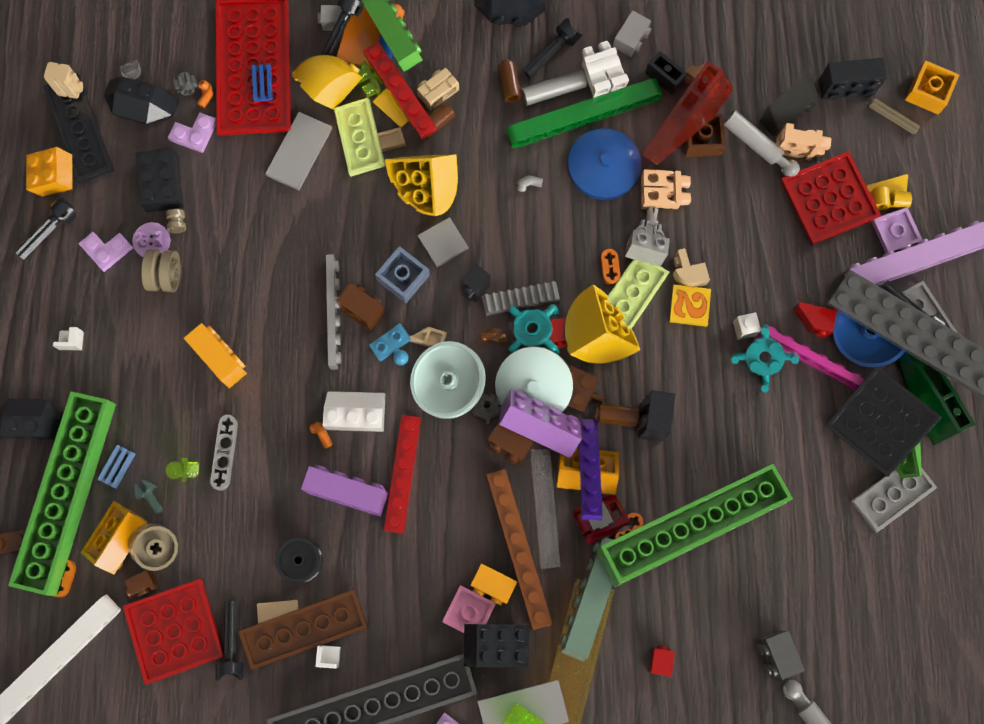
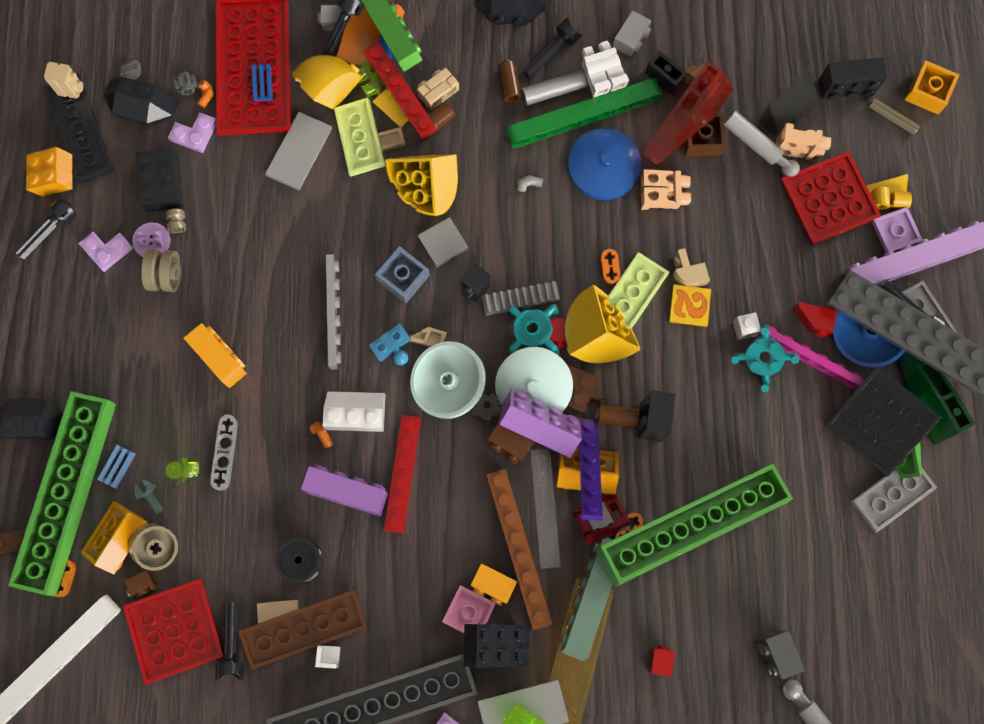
(70, 339): white panel -> none
(360, 306): reddish brown brick -> none
(495, 334): clear orange arm -> none
(648, 240): light grey brick -> none

